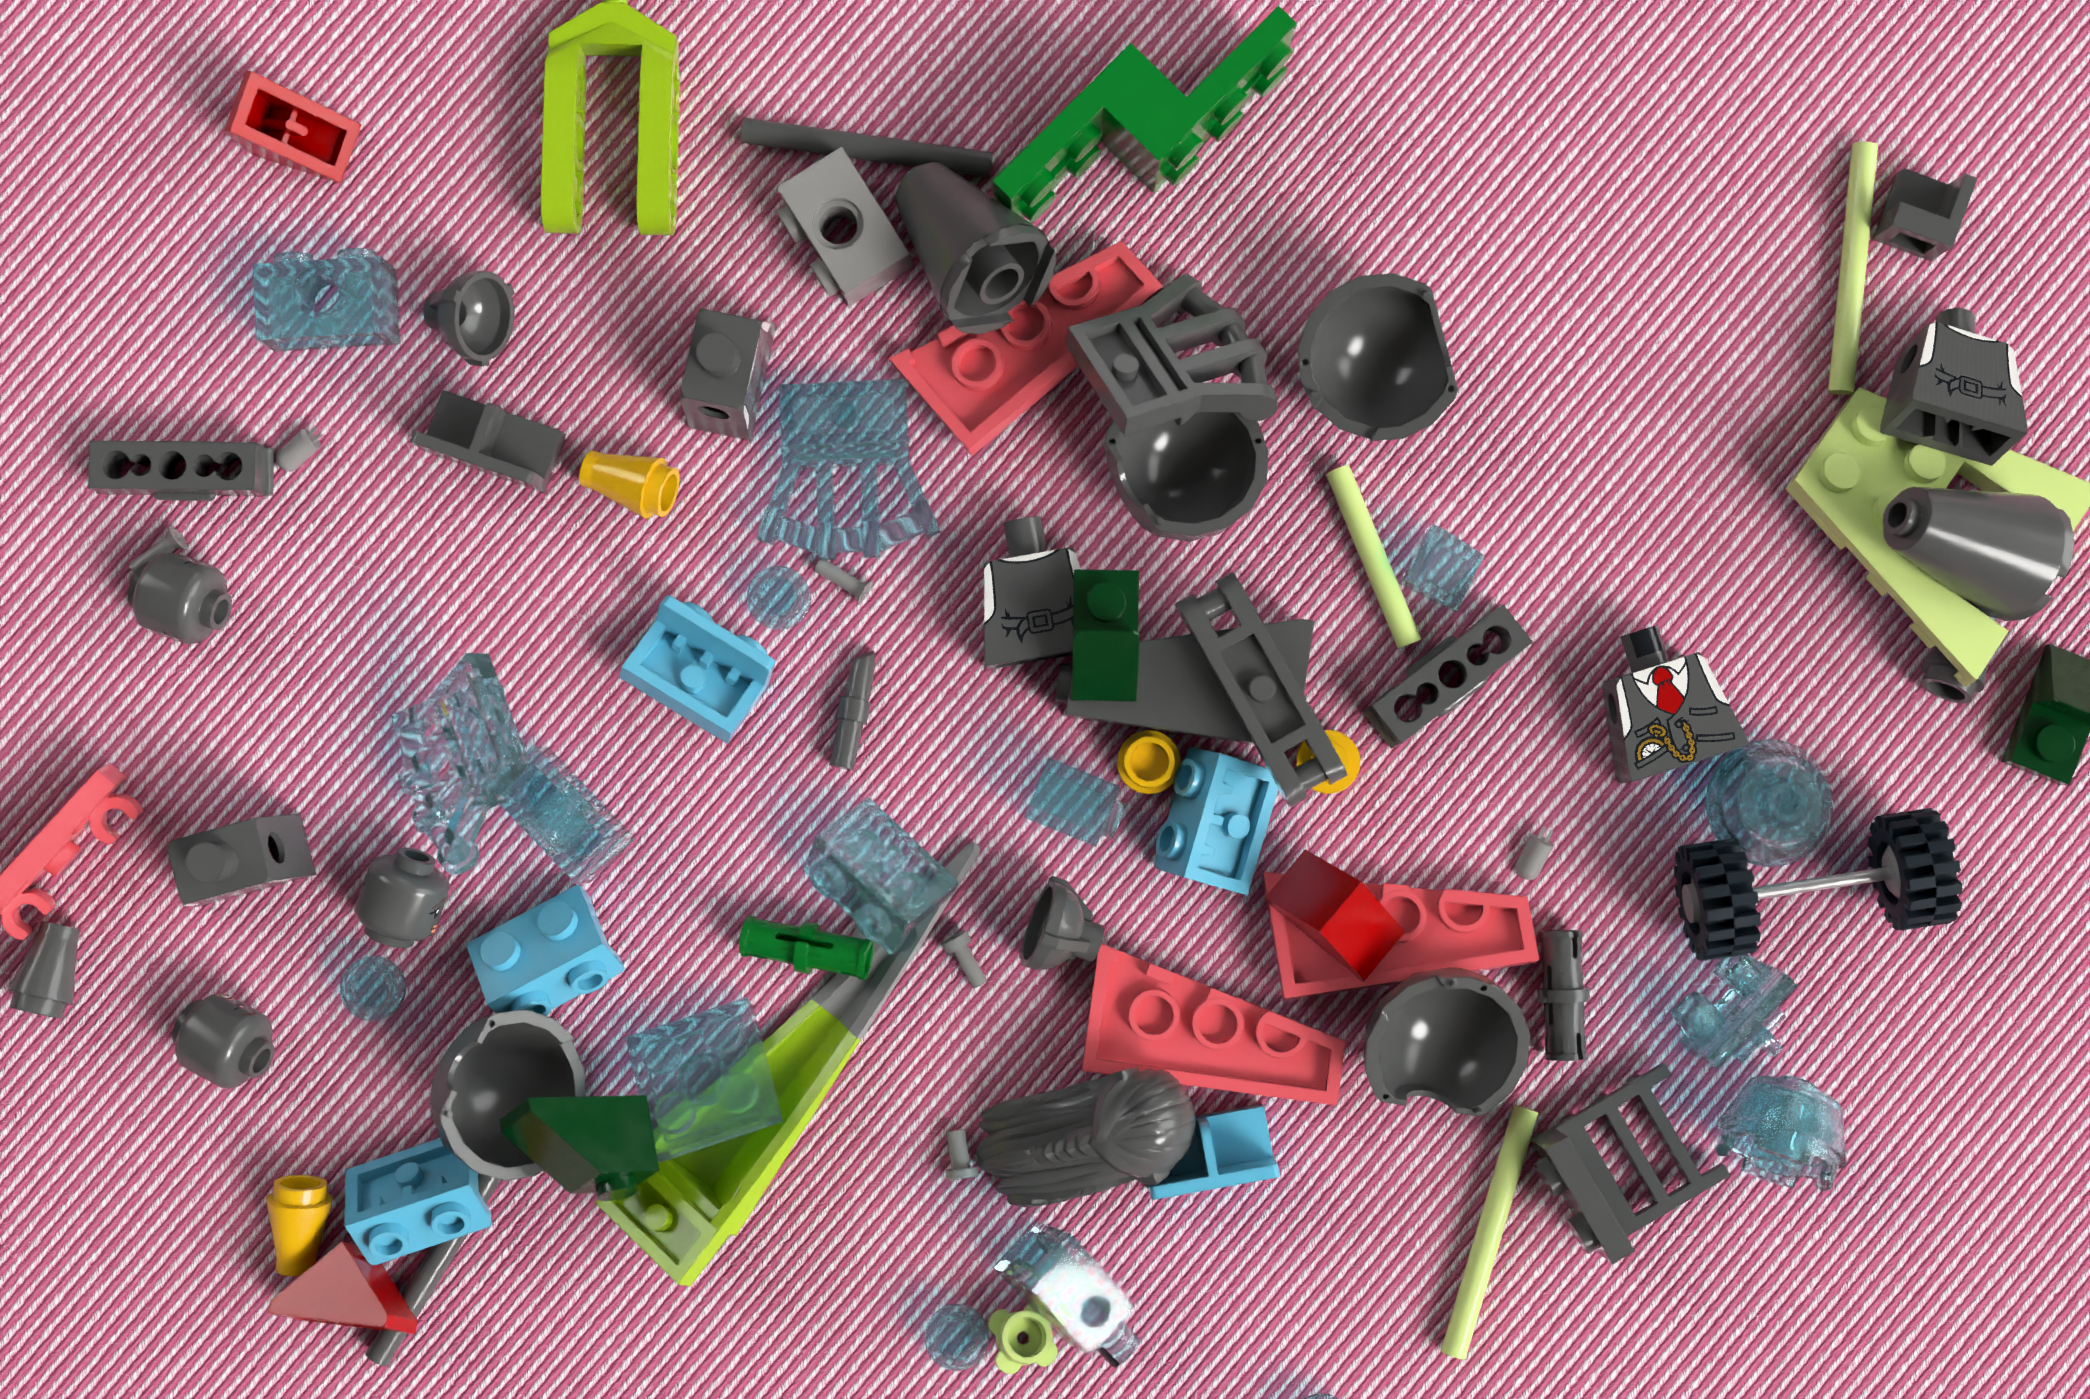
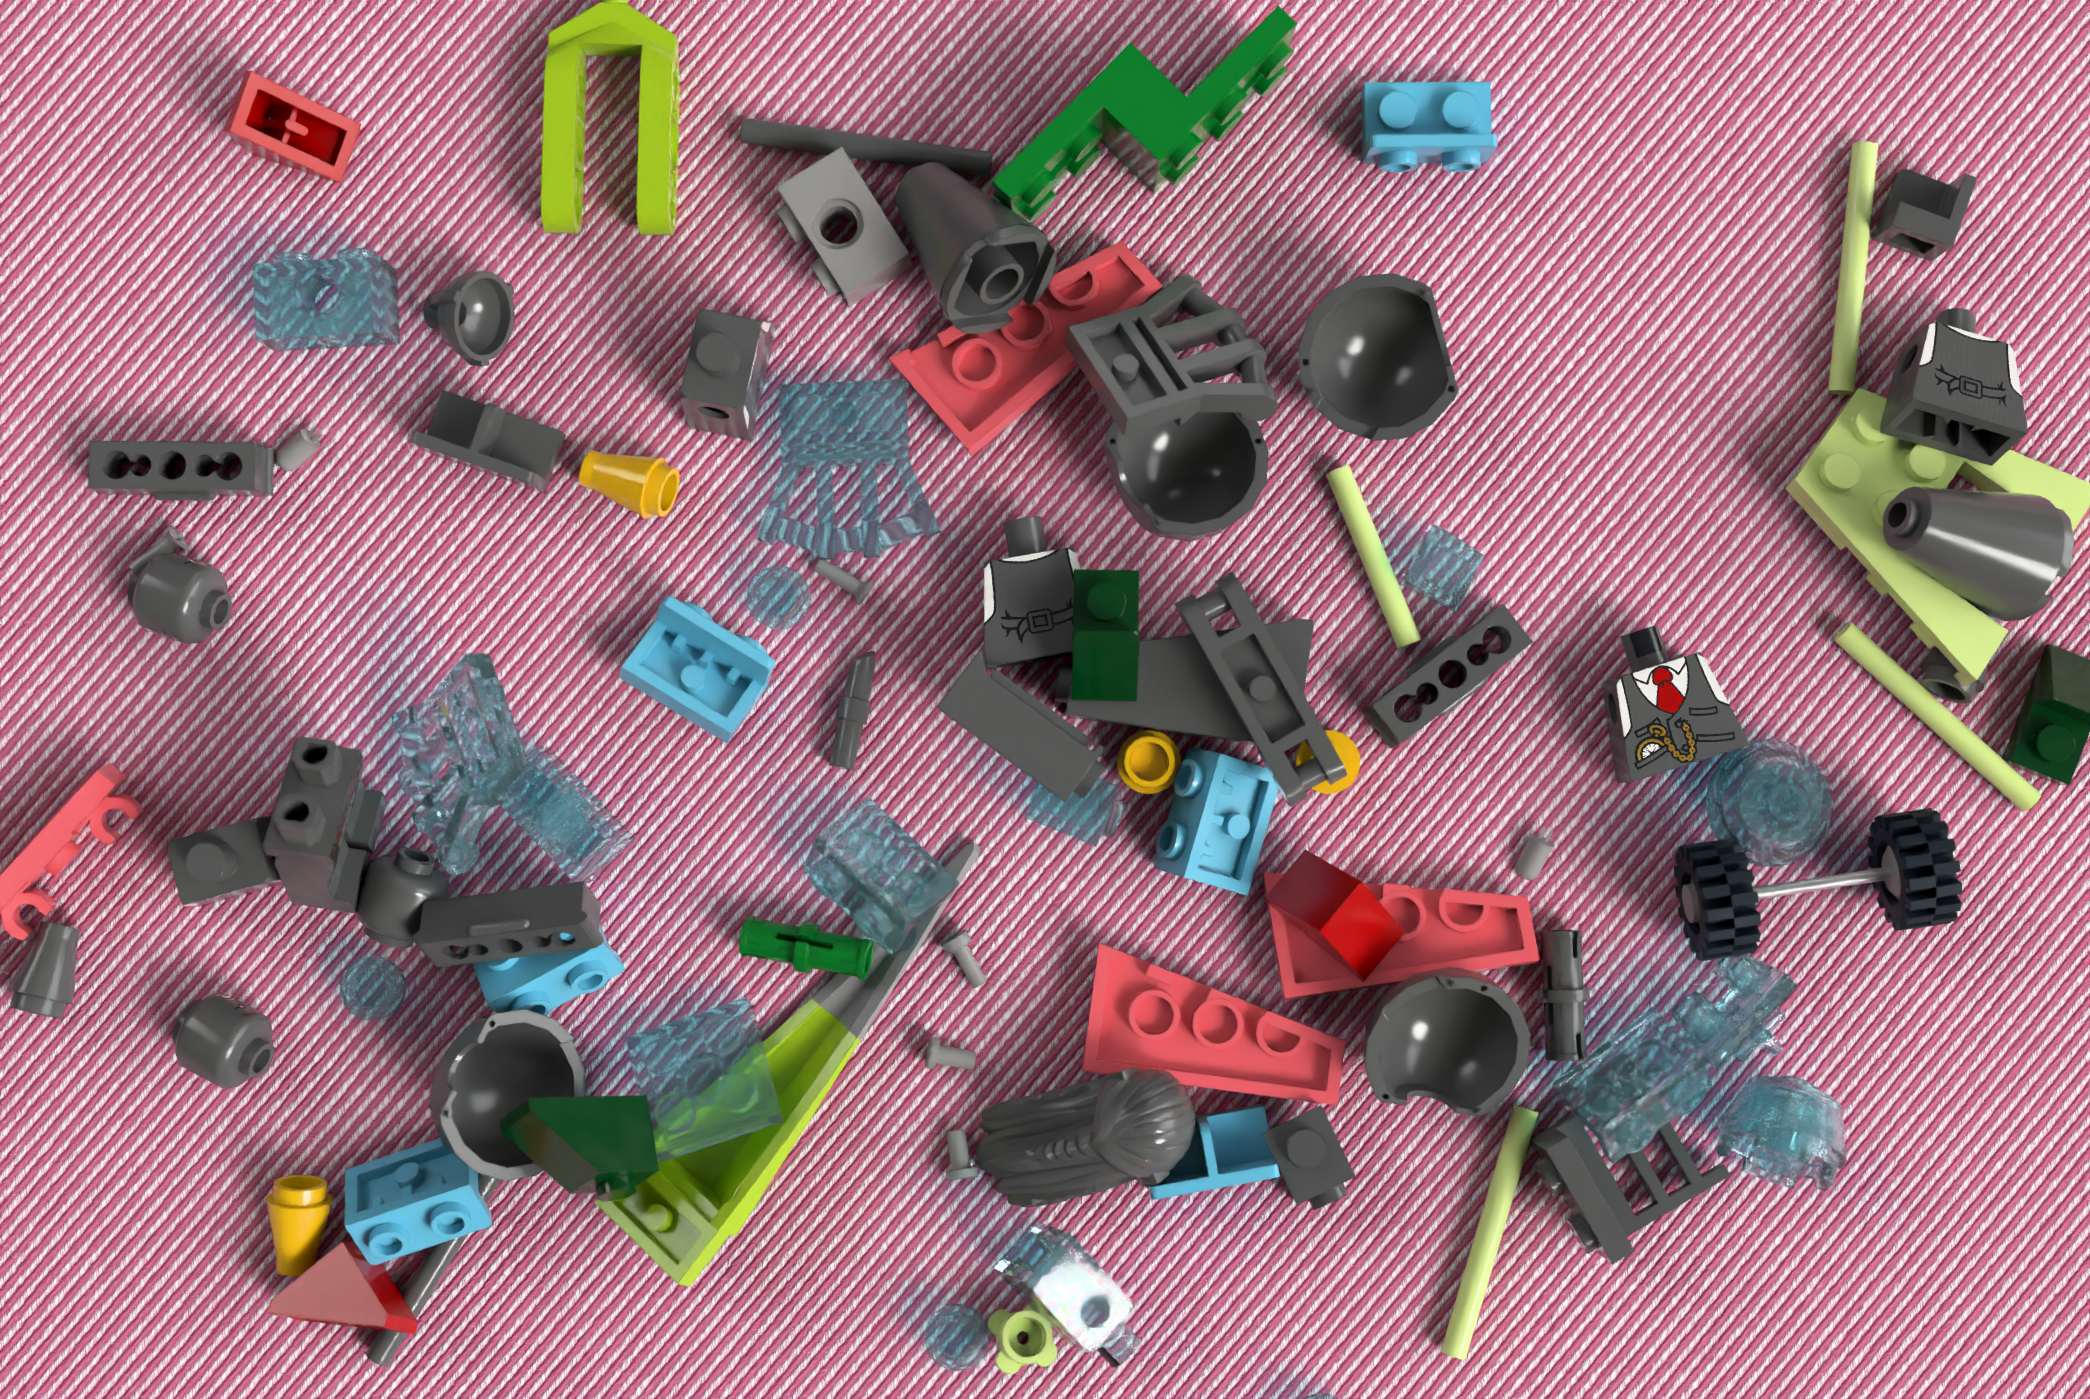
(324, 825): none -> dark grey hips
(509, 924): none -> dark grey piece
(948, 1056): none -> light grey piece
(1023, 730): none -> dark grey window
(1059, 929): dark grey piece -> none
(1310, 1158): none -> dark grey bracket
(1427, 125): none -> medium azure bracket
(1635, 1084): none -> clear light blue bracket
(1937, 717): none -> yellowish green bar

